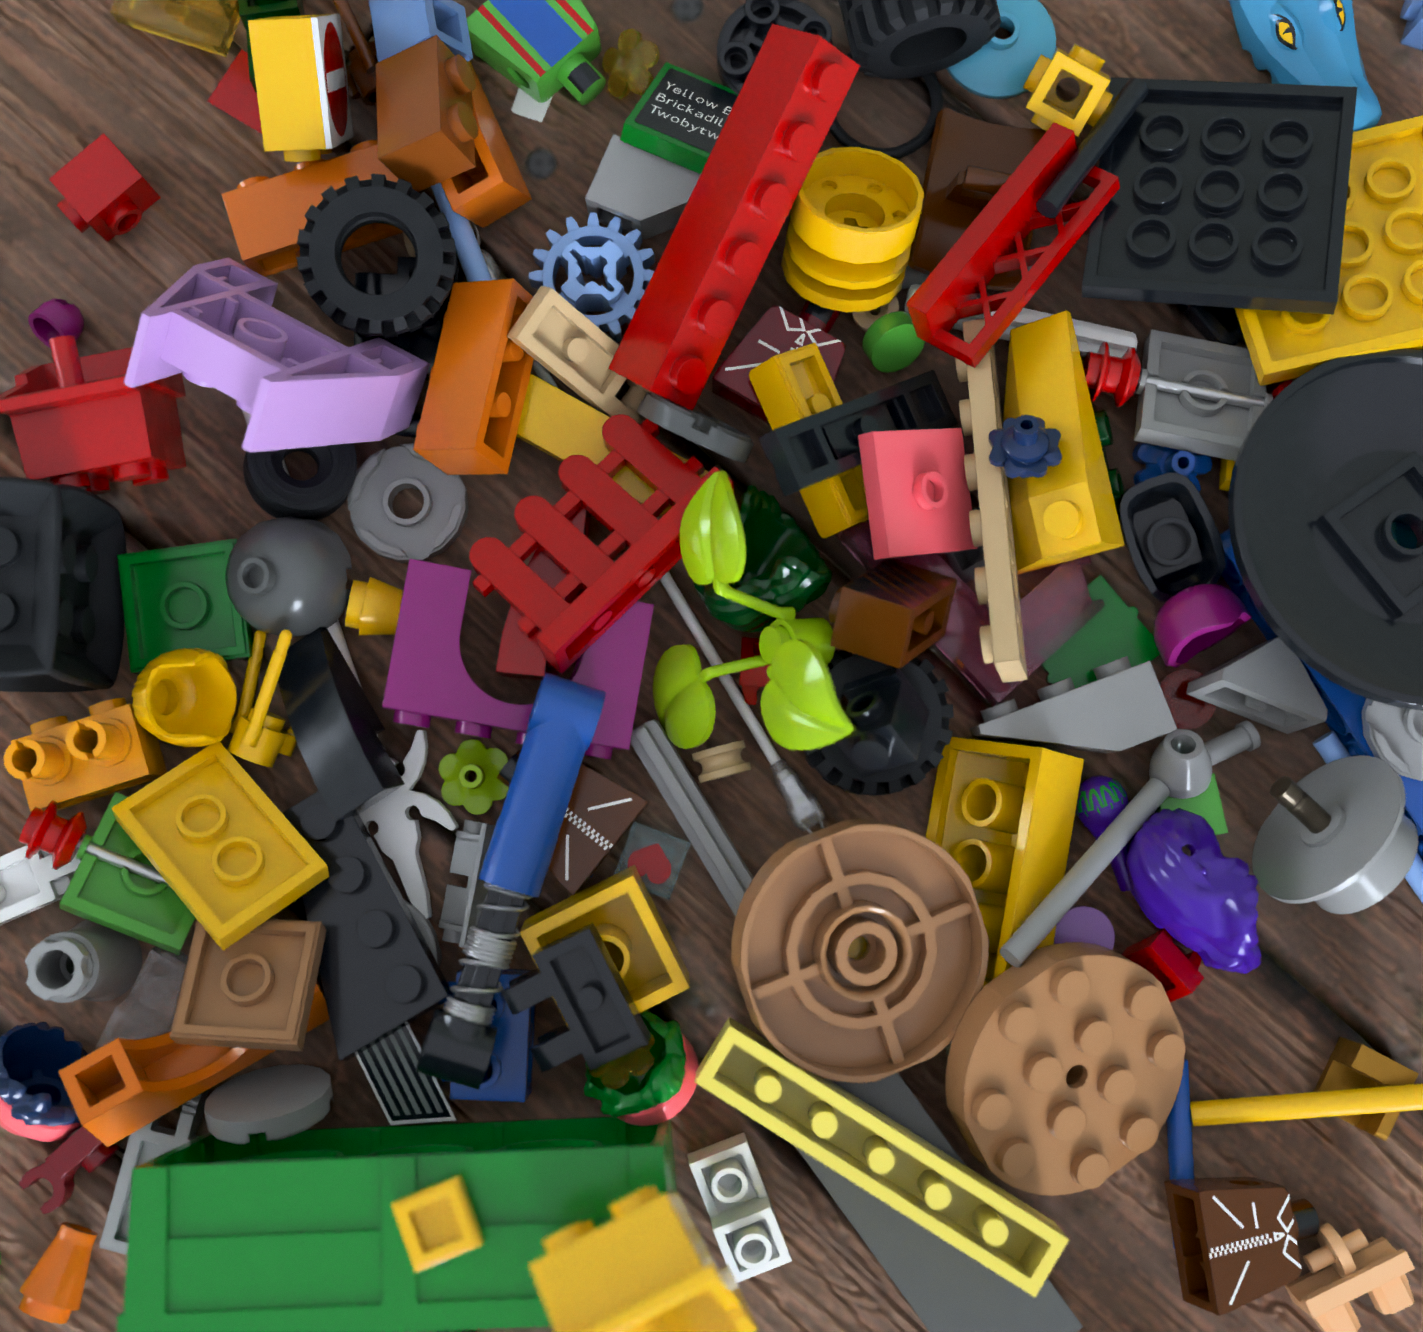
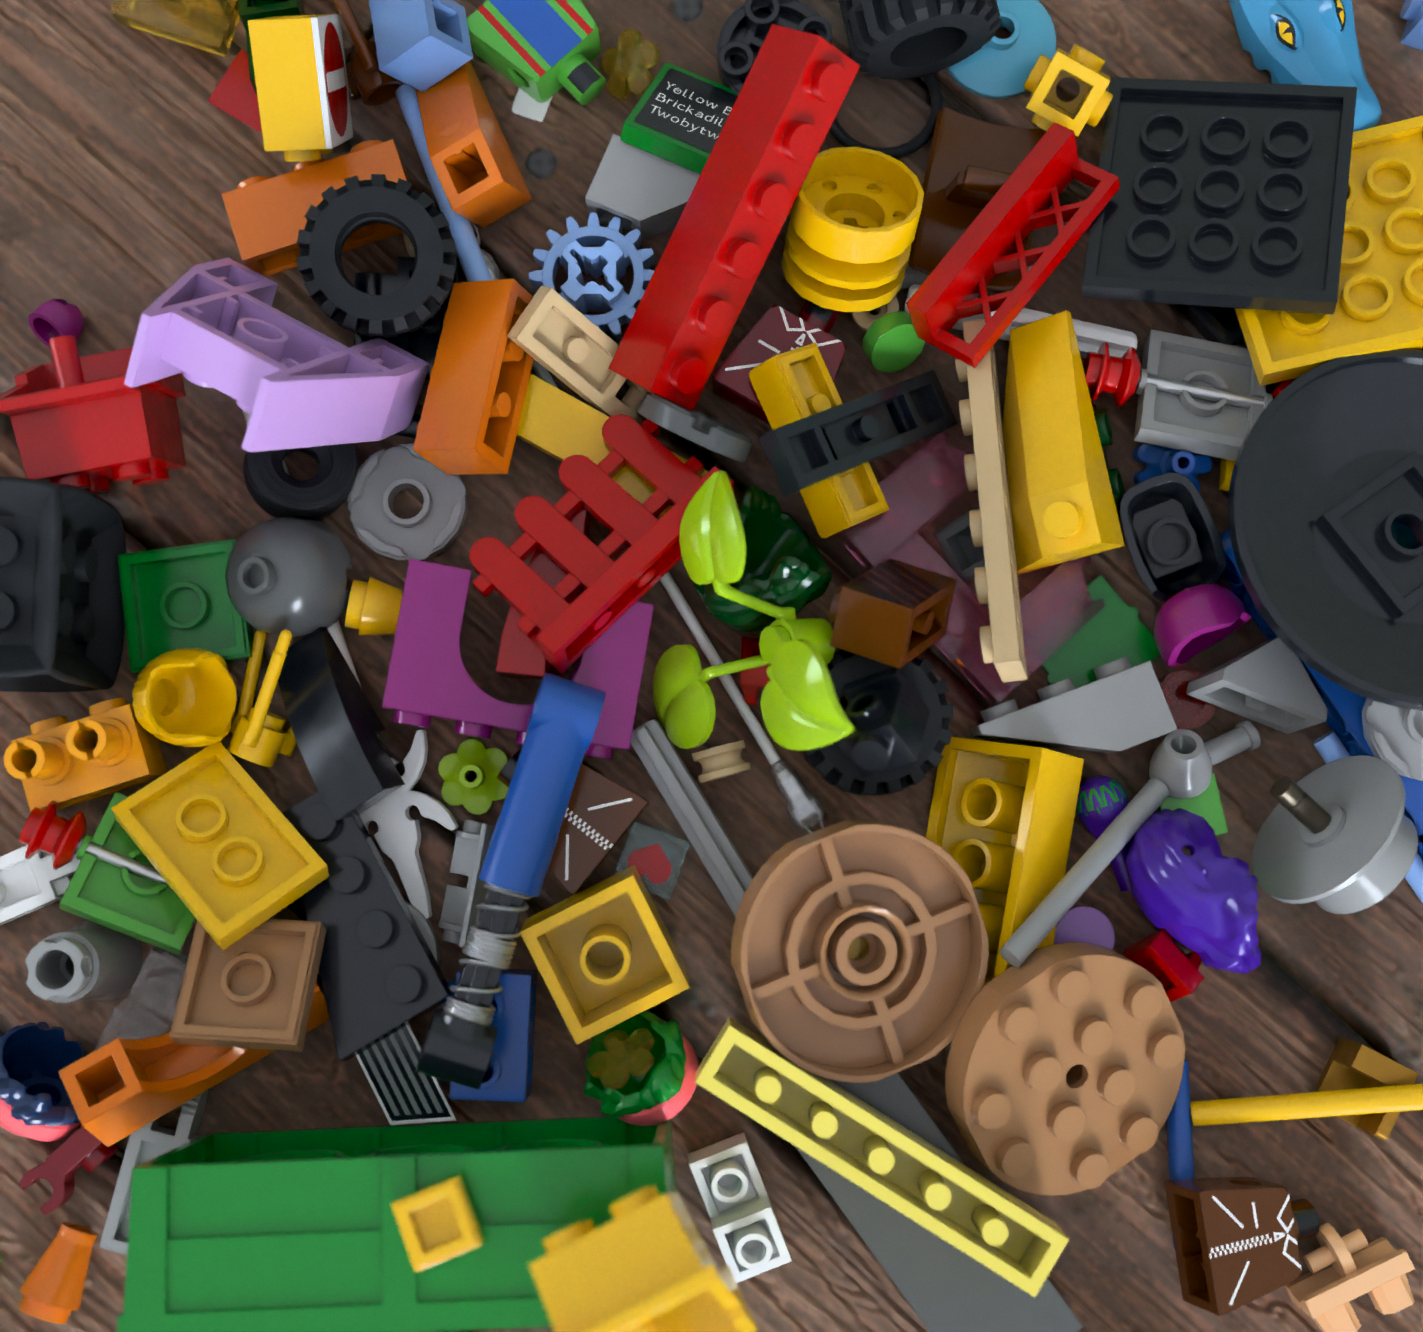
(103, 190): red brick -> none
(271, 1101): light grey tile -> none
(425, 114): dark orange brick -> none
(590, 997): black plate -> none
(916, 492): coral plate -> none
(1024, 447): dark blue plant -> none
(1092, 148): black bar -> none

